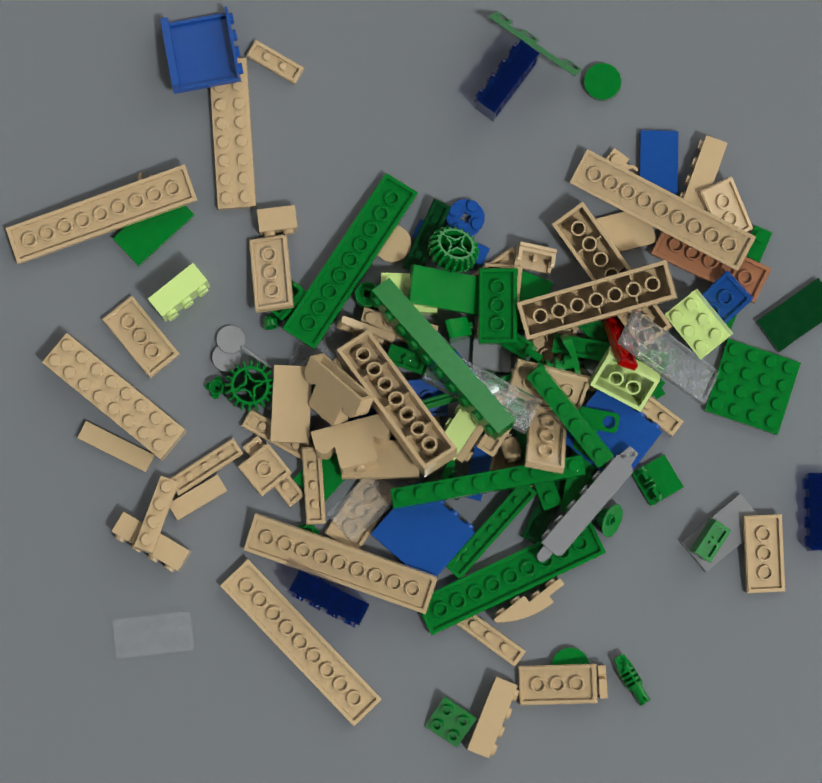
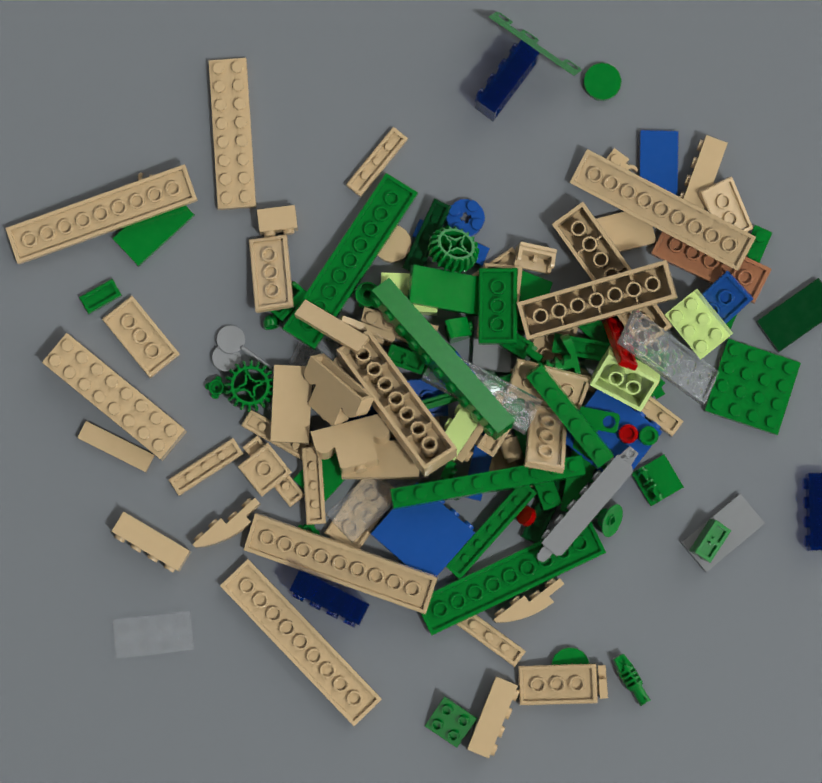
(100, 296): none -> green tile
(156, 515): tan plate -> none
(179, 293): yellowish green brick -> none
(197, 497): tan tile -> none
(202, 52): blue panel -> none
(220, 531): none -> tan slope
(275, 62): tan tile -> none
(331, 327): none -> tan tile
(376, 162): none -> tan tile
(526, 516): none -> red tile
(628, 434): none -> red tile
(648, 436): none -> green tile
(763, 553): tan tile -> none

